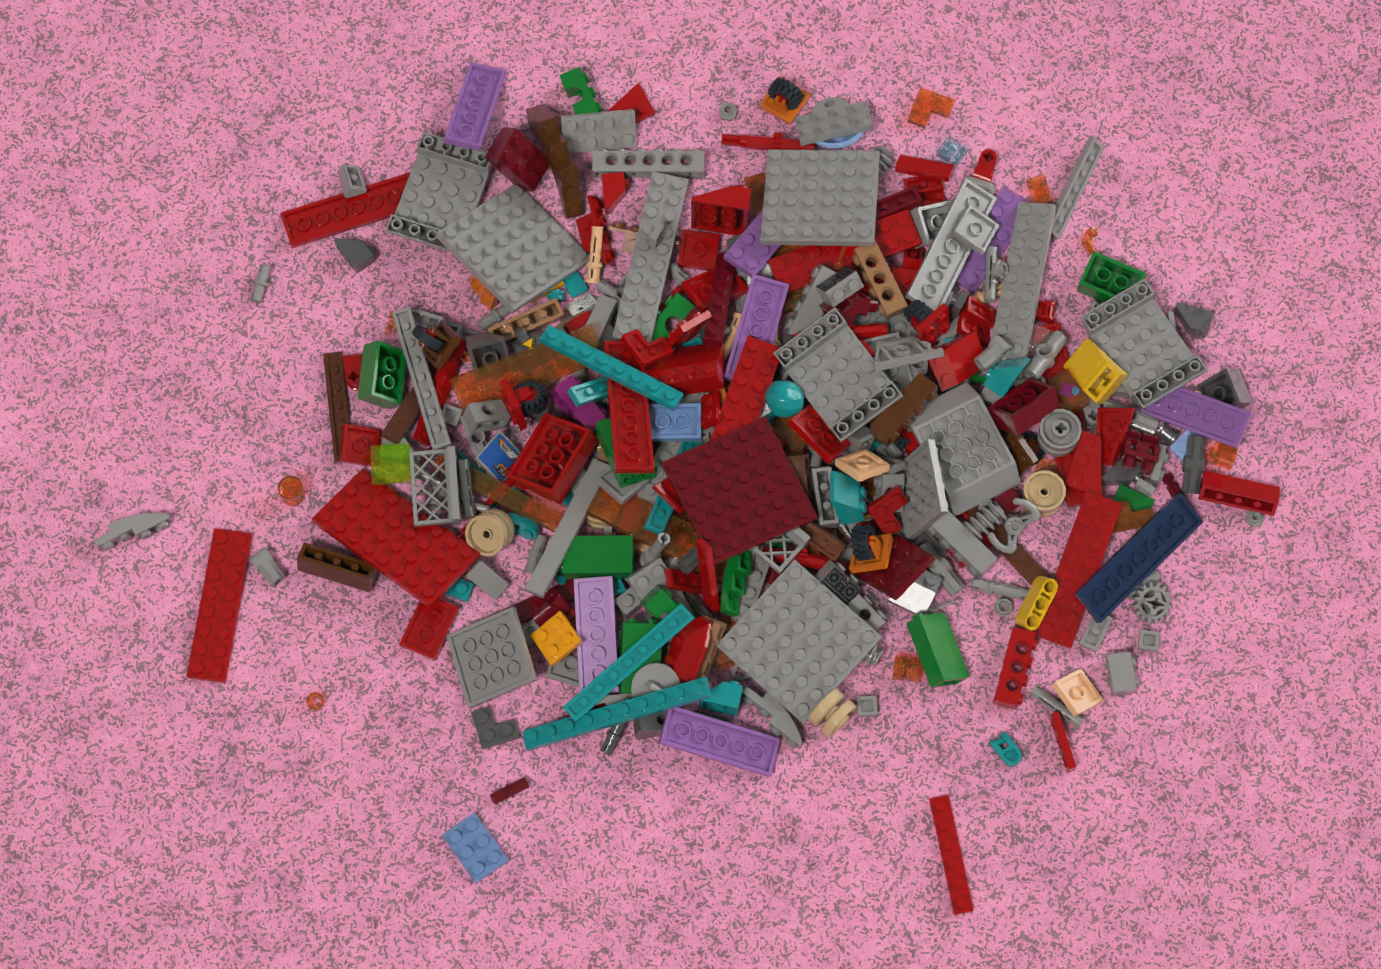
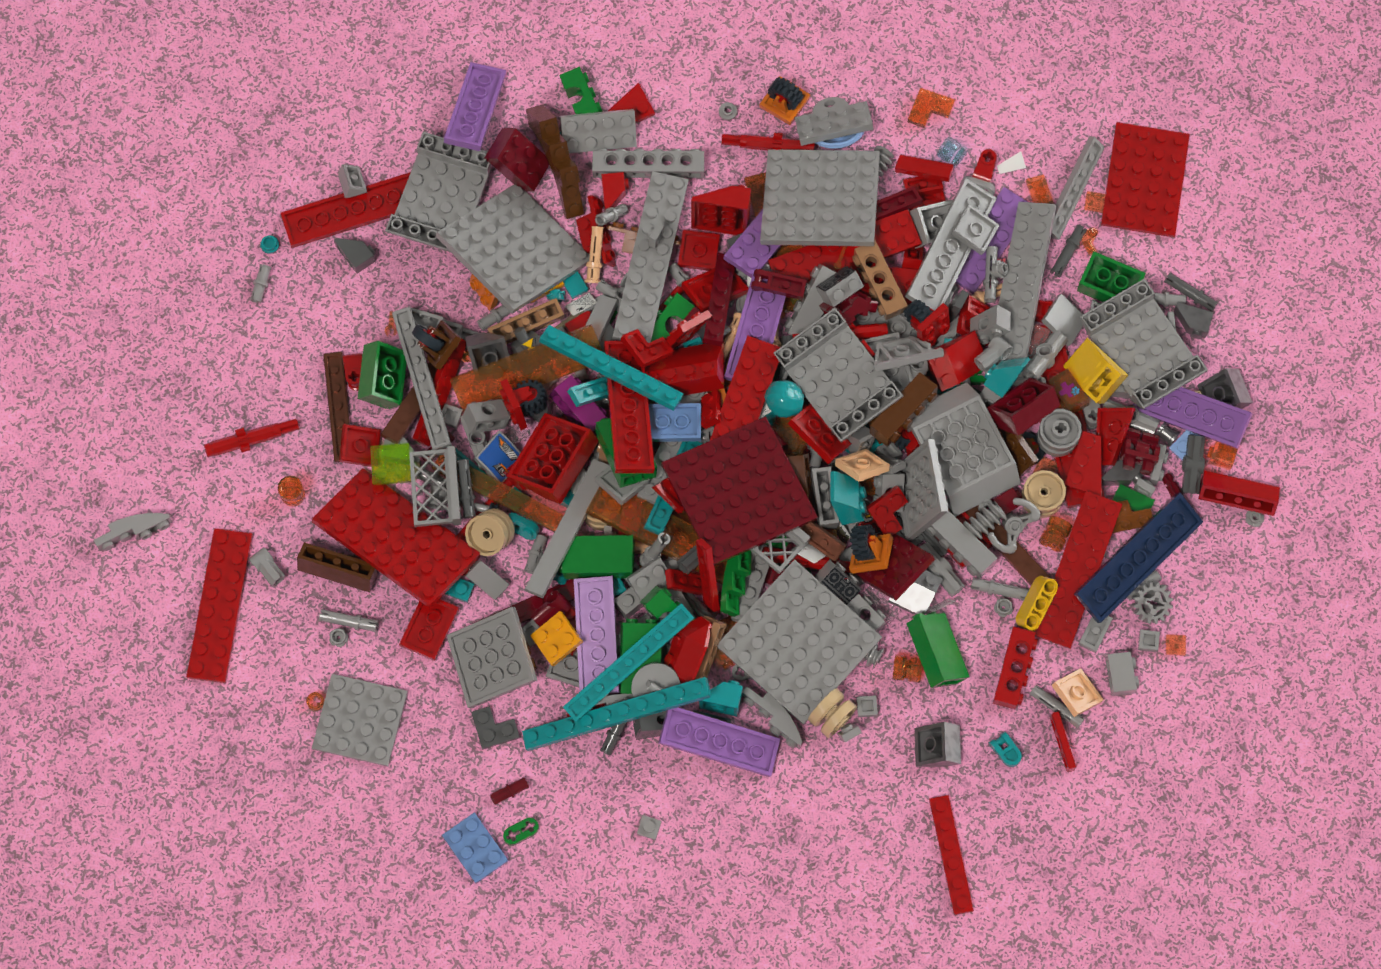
(244, 440): none -> red piece
(269, 244): none -> teal plate
(338, 642): none -> light grey plate
(356, 622): none -> light grey pin
(359, 720): none -> light grey plate
(523, 835): none -> green beam
(611, 214): none -> light grey pin
(649, 827): none -> light grey plate
(778, 284): none -> dark red plate
(810, 553): none -> white sticker
(848, 732): none -> light grey plate
(937, 745): none -> flat silver slope
(991, 324): none -> light grey brick
(1014, 163): none -> white sticker
(1056, 532): none -> clear orange wheel
(1064, 318): none -> light grey tile
(1071, 245): none -> dark grey pin
(1094, 202): none -> clear orange tile
(1145, 179): none -> red plate
(1169, 299): none -> light grey pin
(1176, 645): none -> clear orange tile
(1191, 292): none -> dark grey pin

